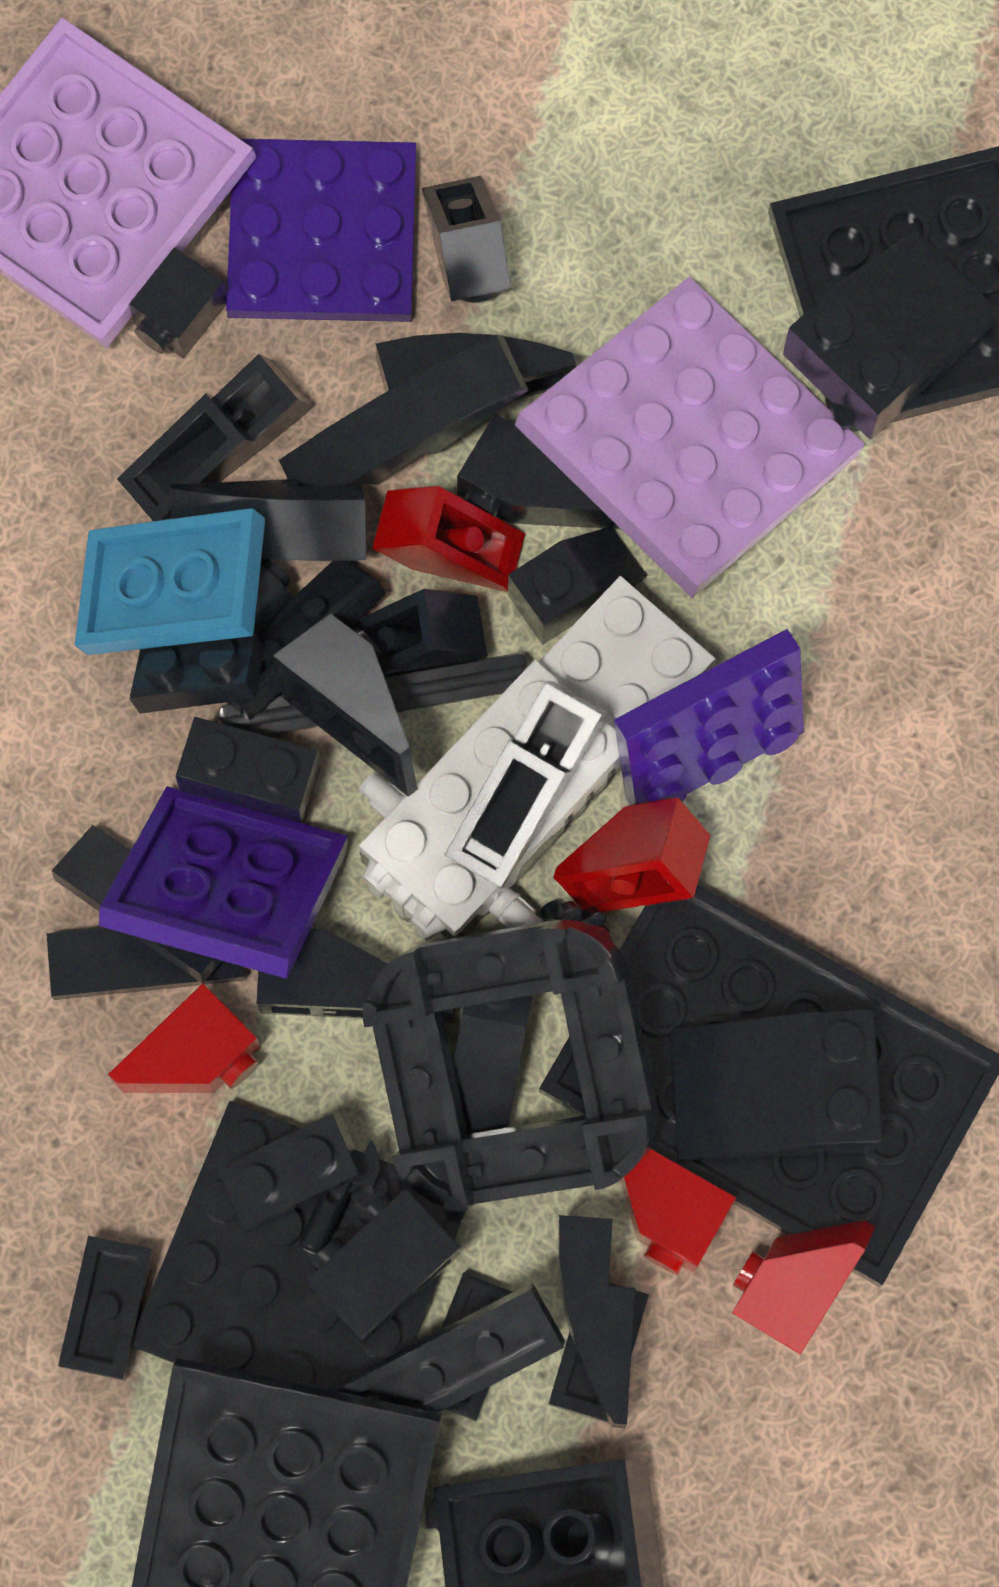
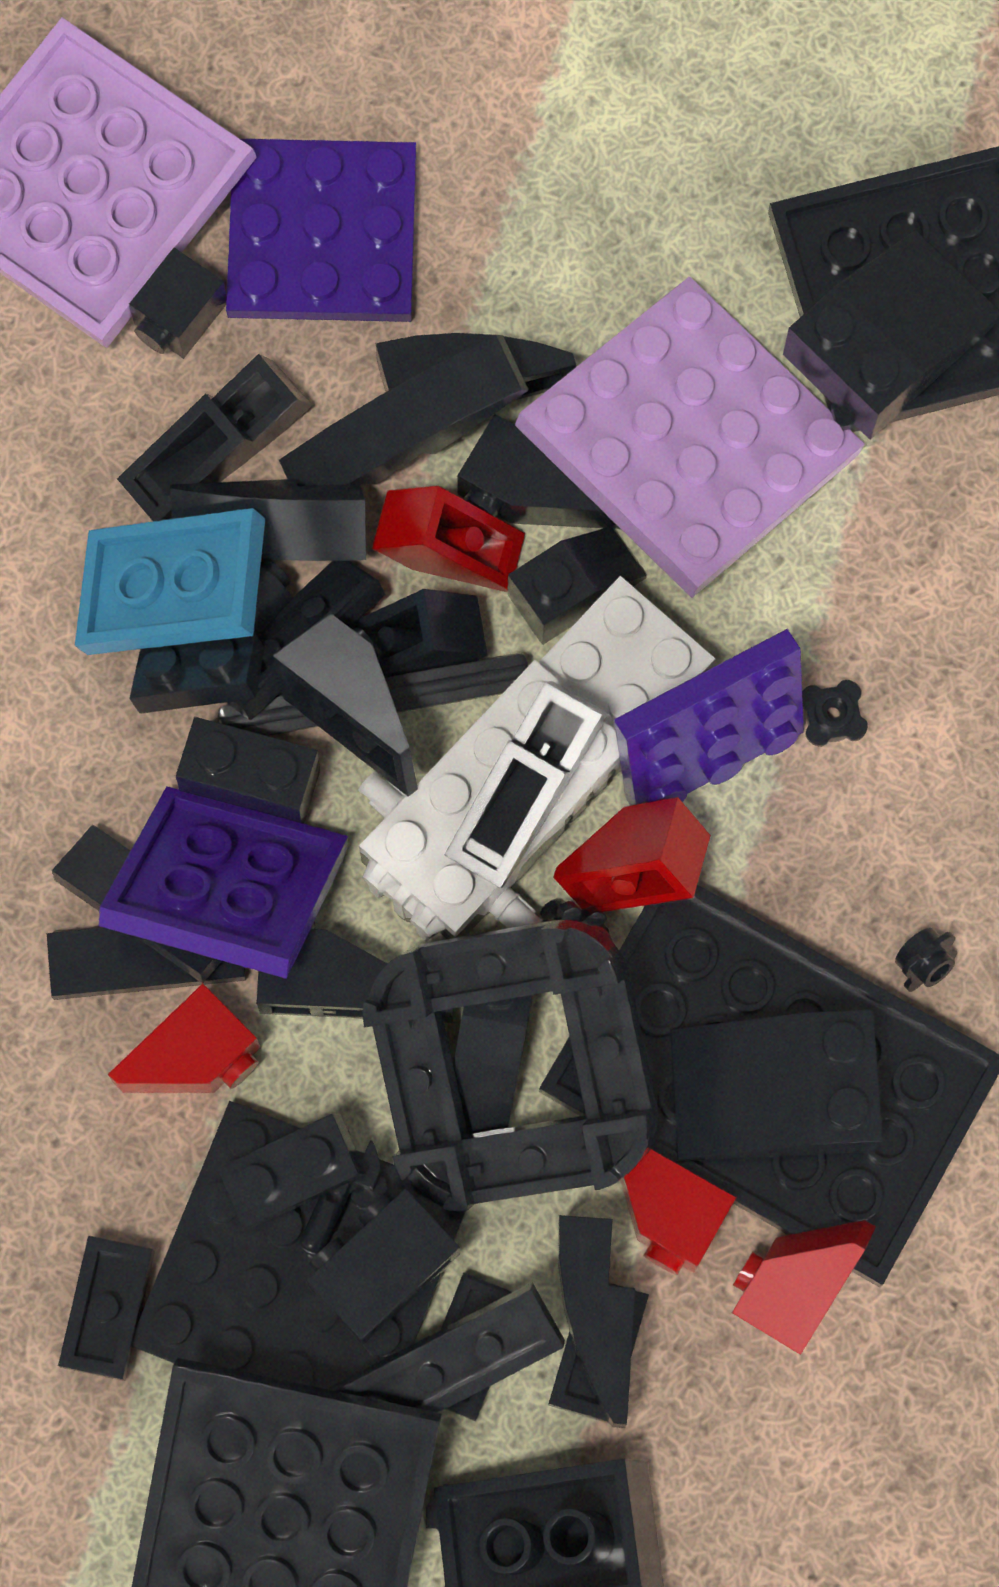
(467, 239): black slope -> none
(847, 725): none -> black plate
(926, 958): none -> black plate

